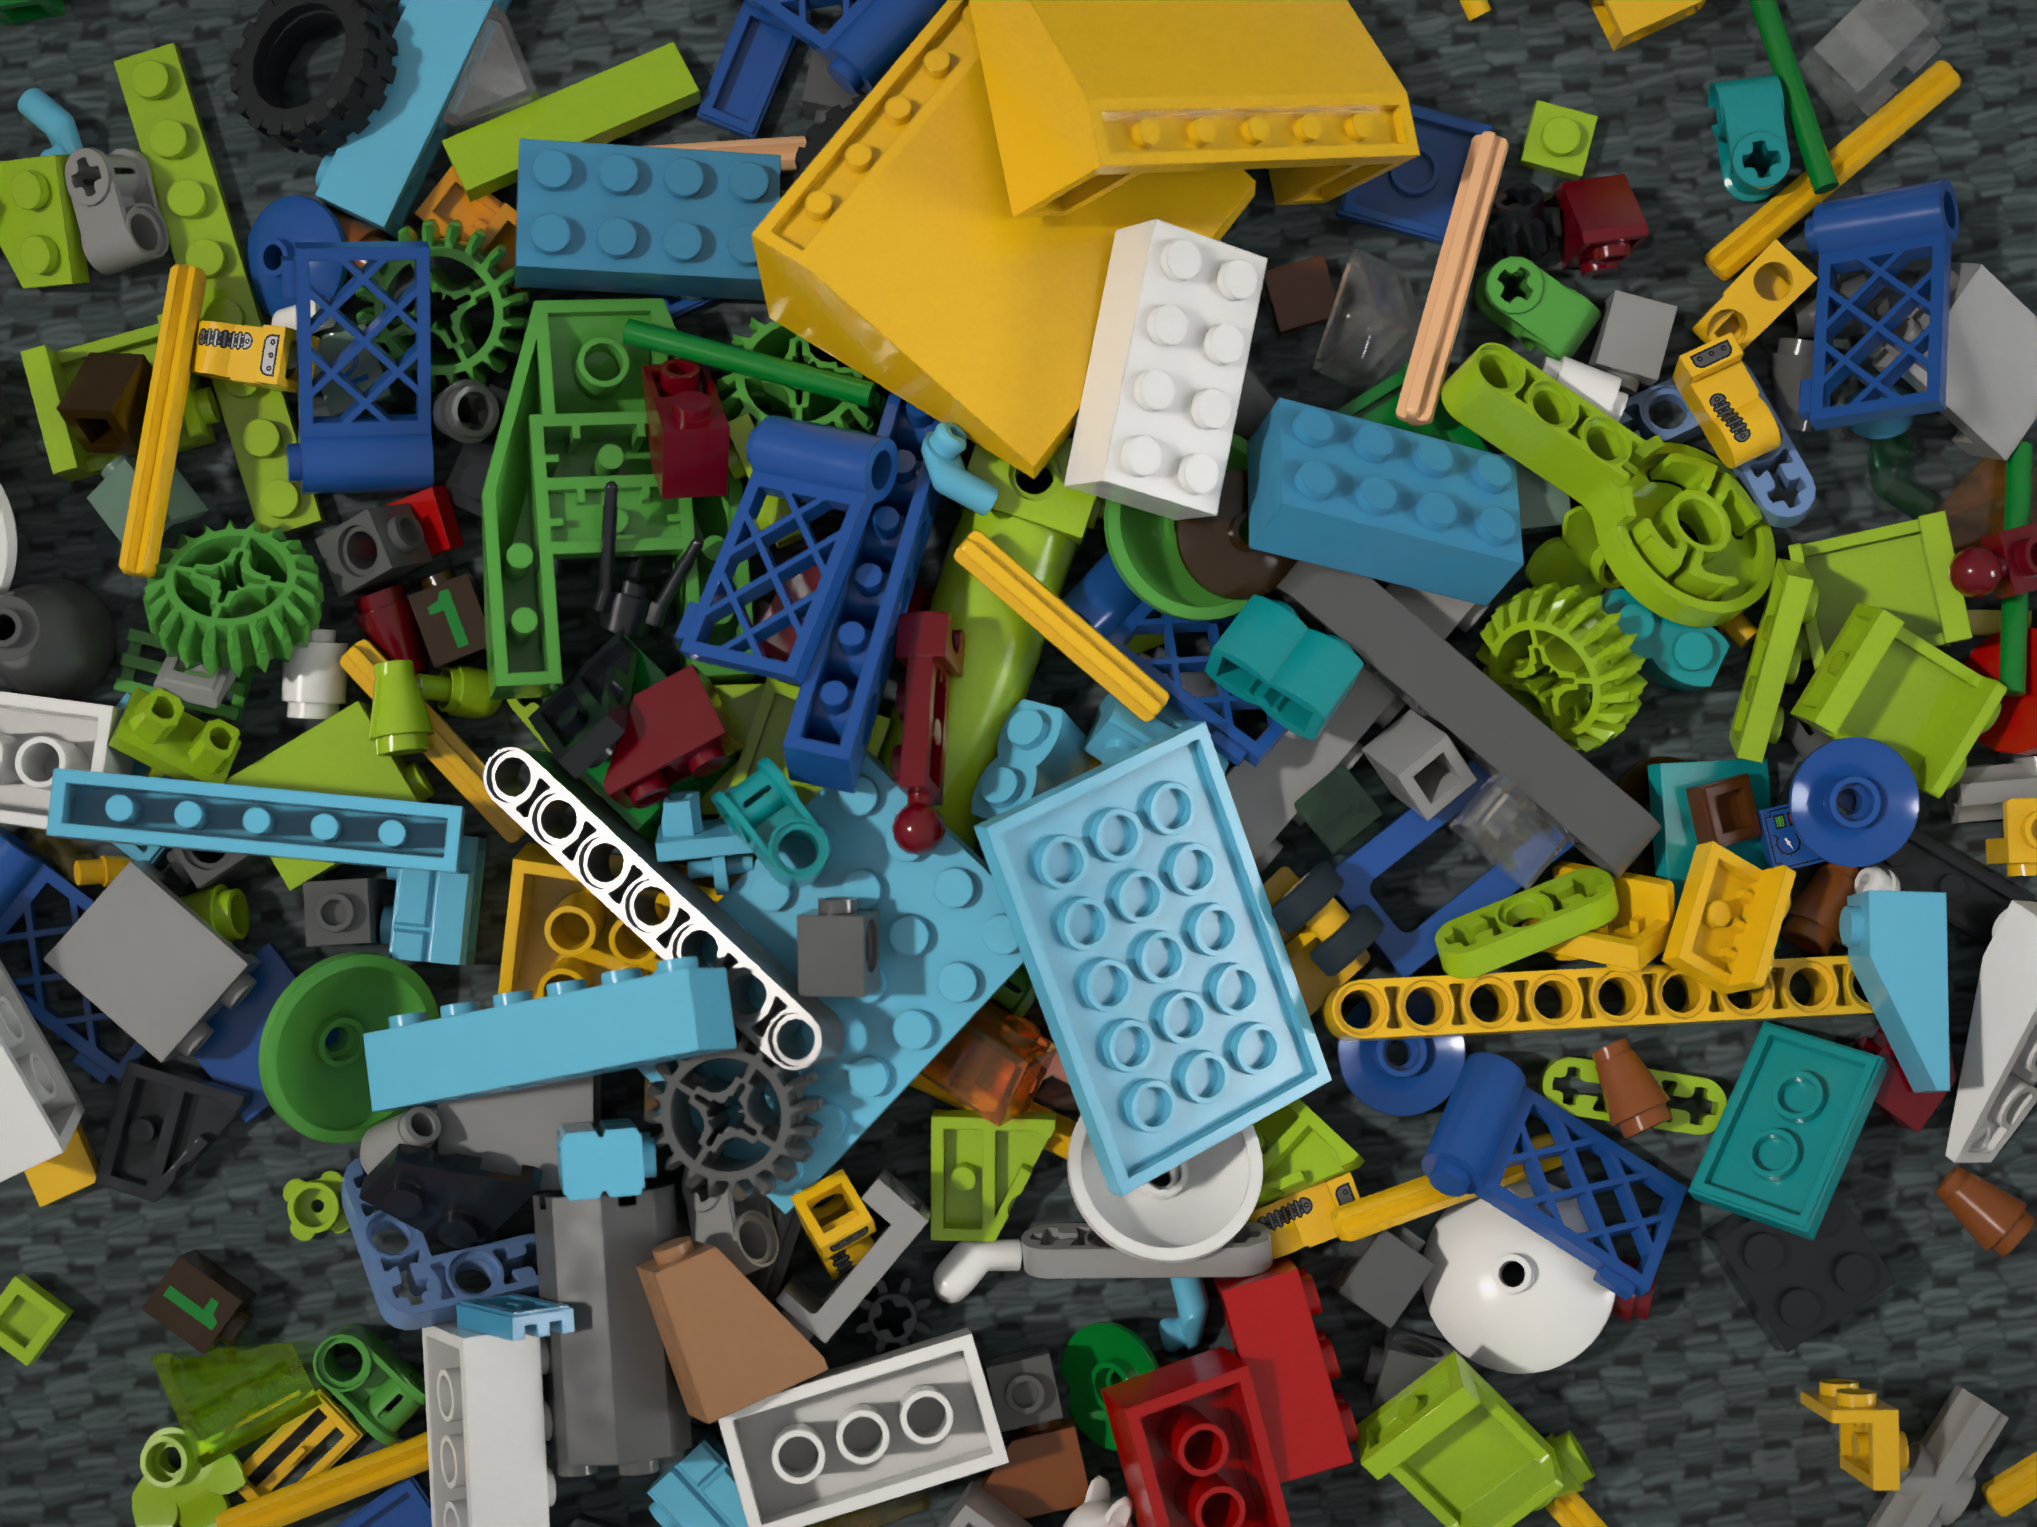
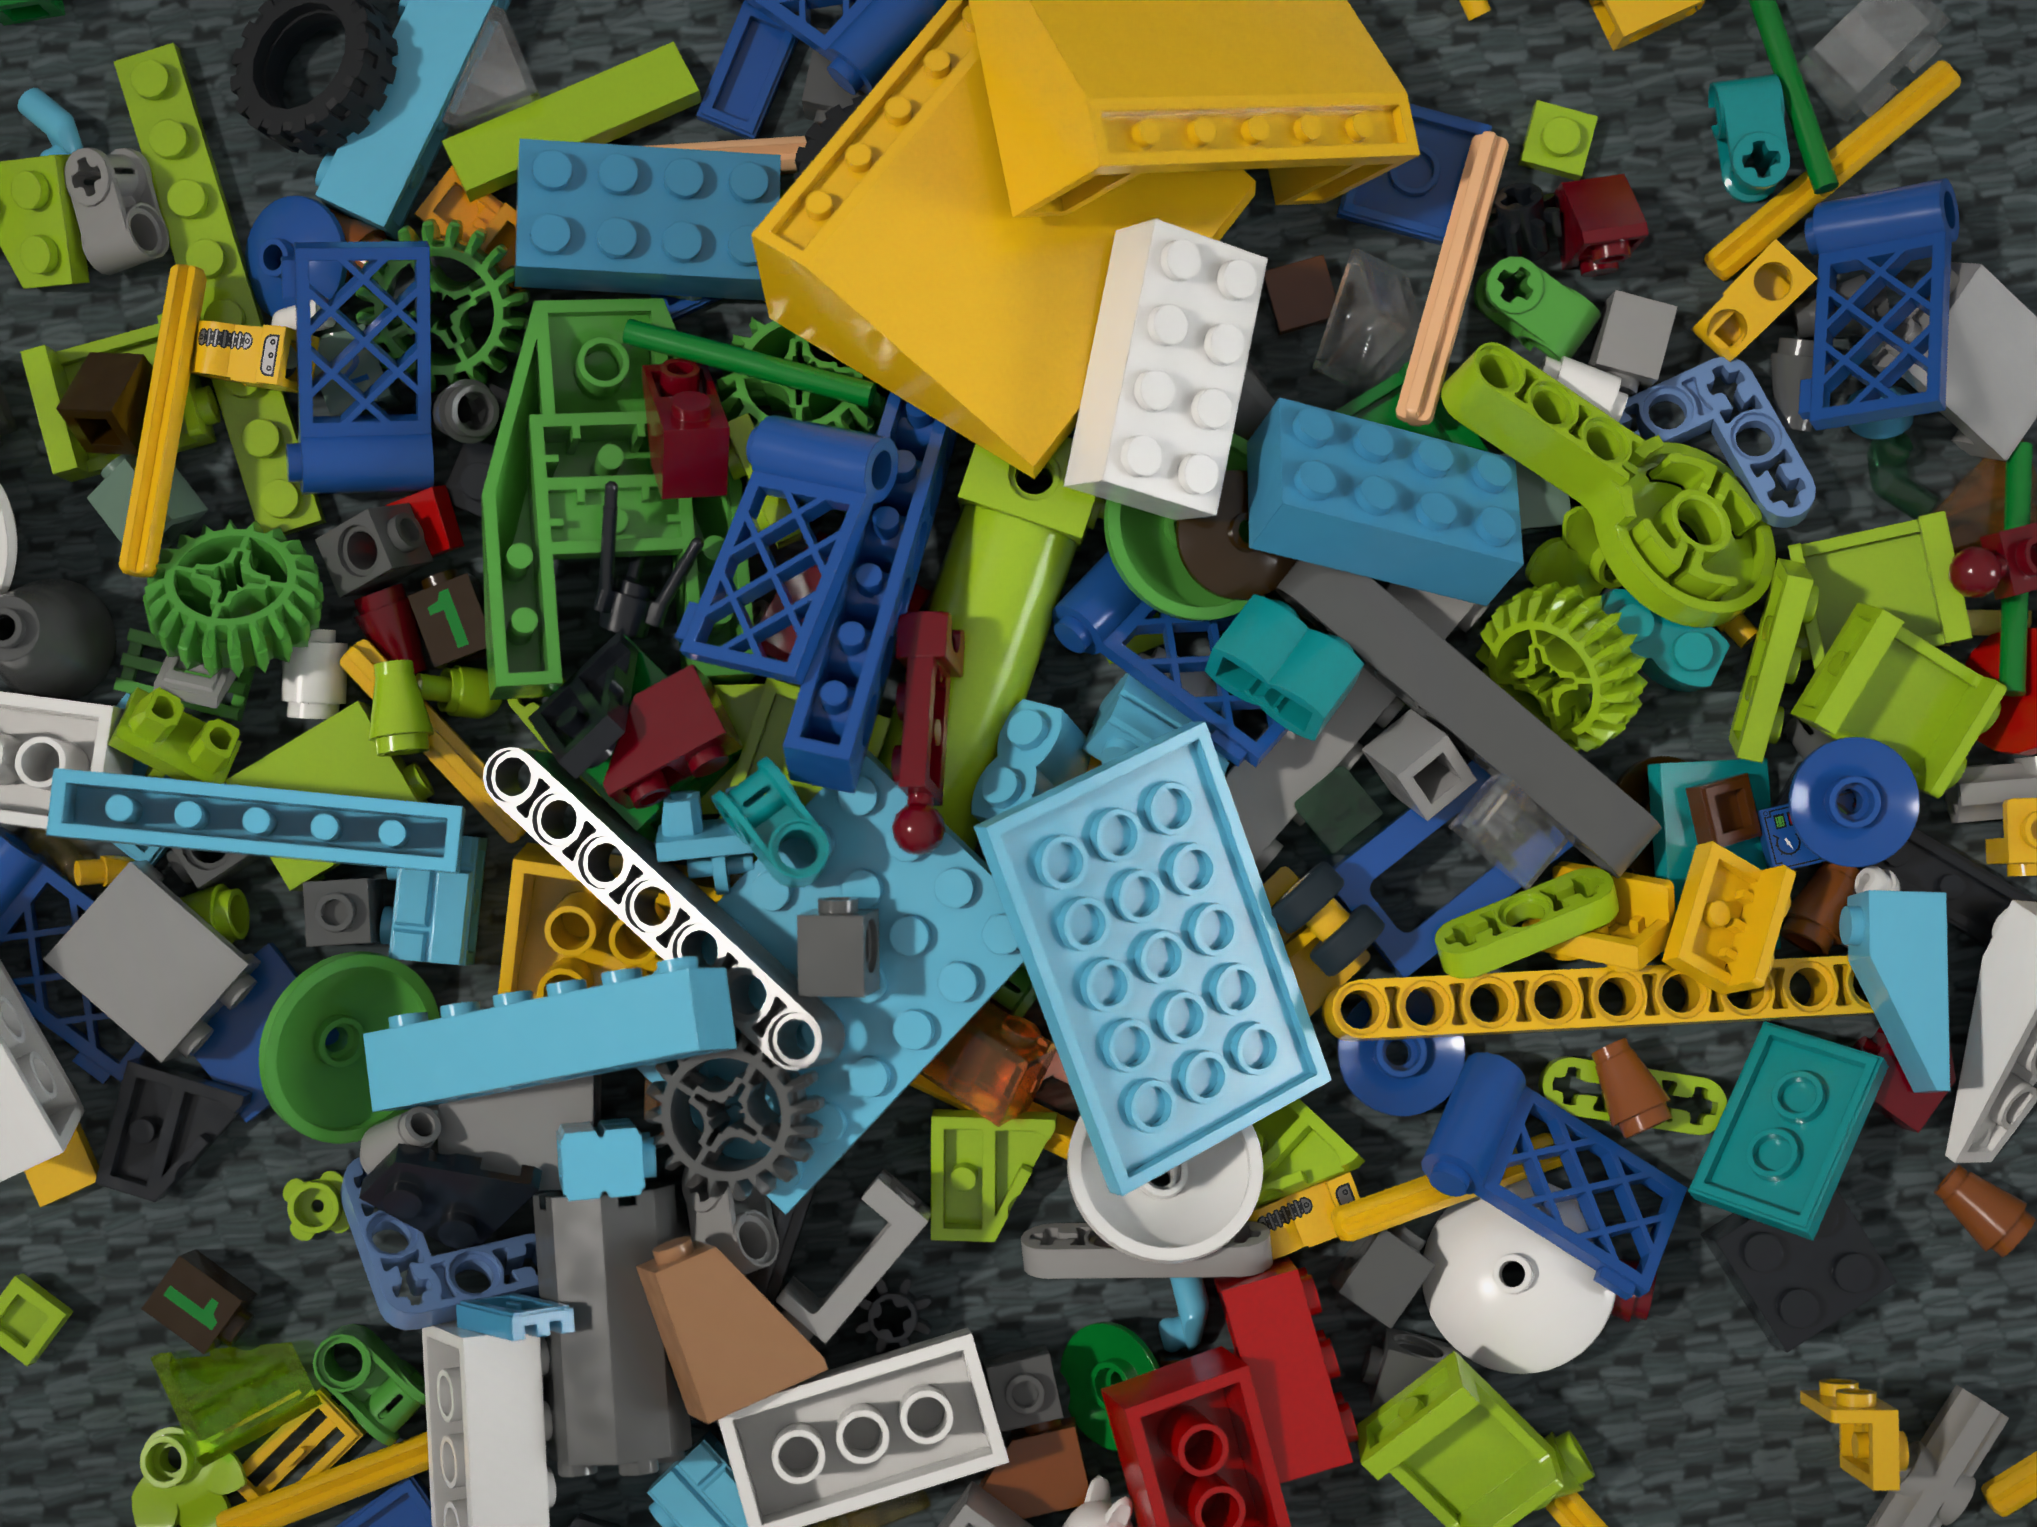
(837, 1229): yellow leg -> none
(947, 471): medium azure arm -> none
(970, 1262): white arm -> none
(1061, 626): yellow axle -> none
(1726, 401): yellow leg -> none

